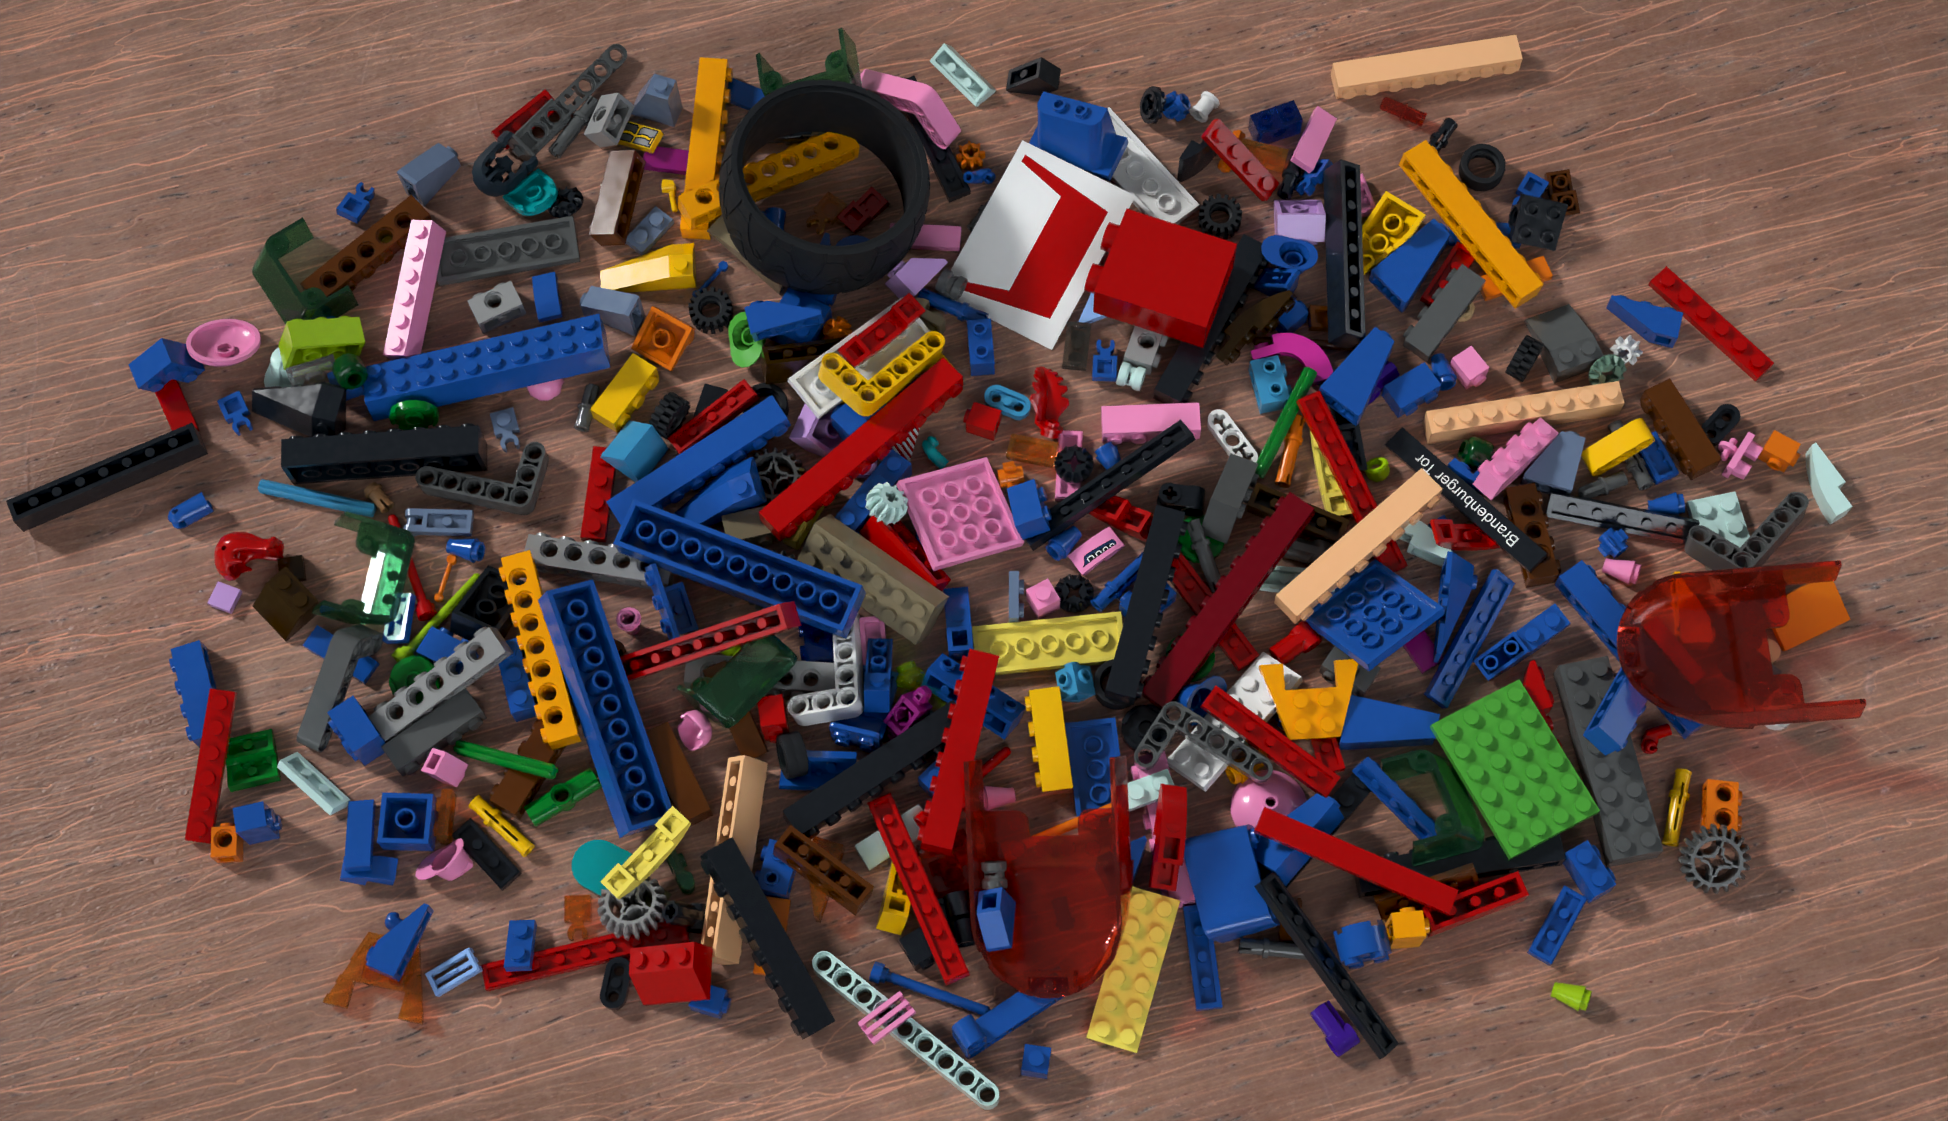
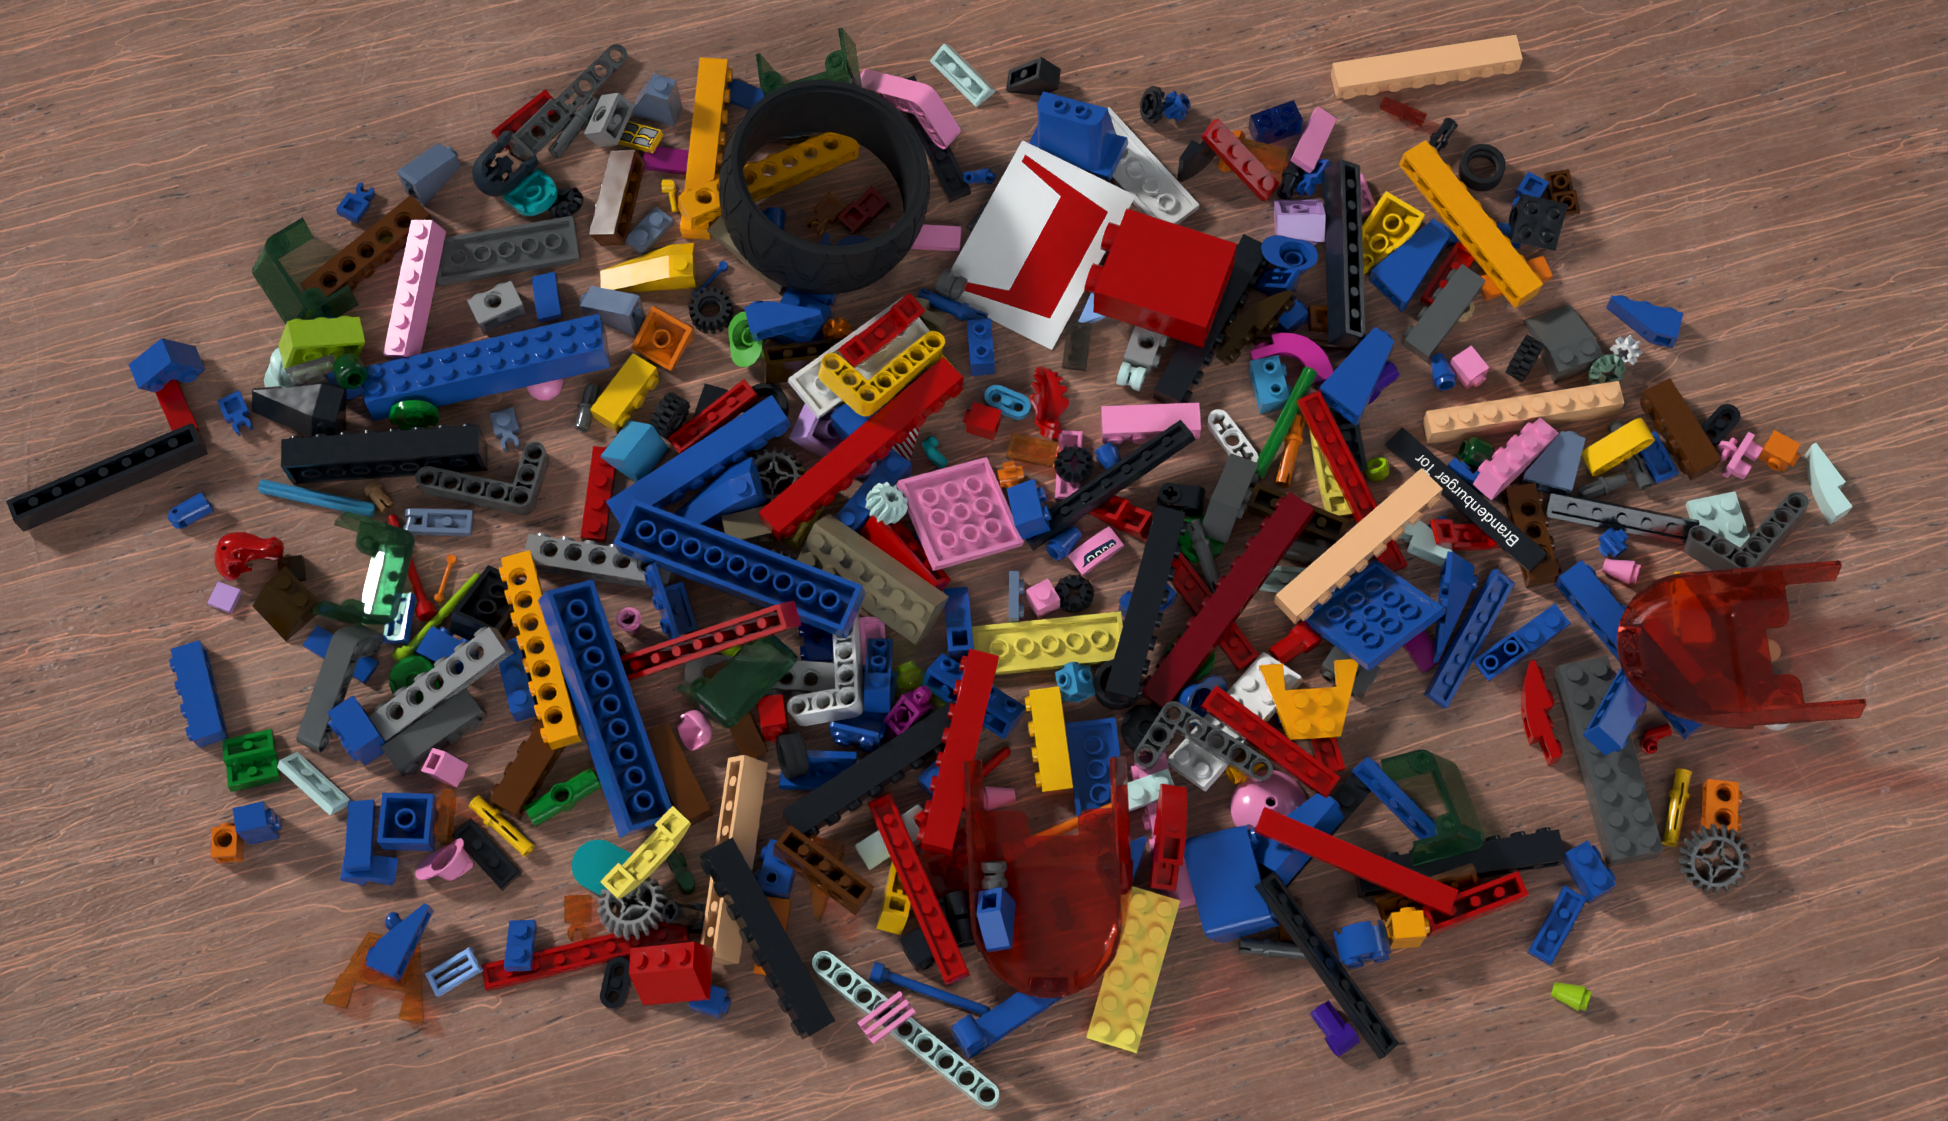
(210, 765): red plate -> none
(223, 342): bright pink dish -> none
(468, 549): blue cone -> none
(506, 759): green axle -> none
(913, 275): lavender slope -> none
(967, 150): orange gear -> none
(1036, 1061): blue brick -> none
(1104, 364): blue plate -> none
(1117, 586): blue pin -> none
(1202, 962): blue plate -> none
(1204, 106): white bush -> none
(1220, 204): black tyre -> none
(1385, 725): blue slope -> none
(1411, 390): blue brick -> none
(1514, 769): bright green plate -> none
(1668, 504): blue cone -> none
(1711, 324): red plate -> none
(1812, 611): orange tile -> none

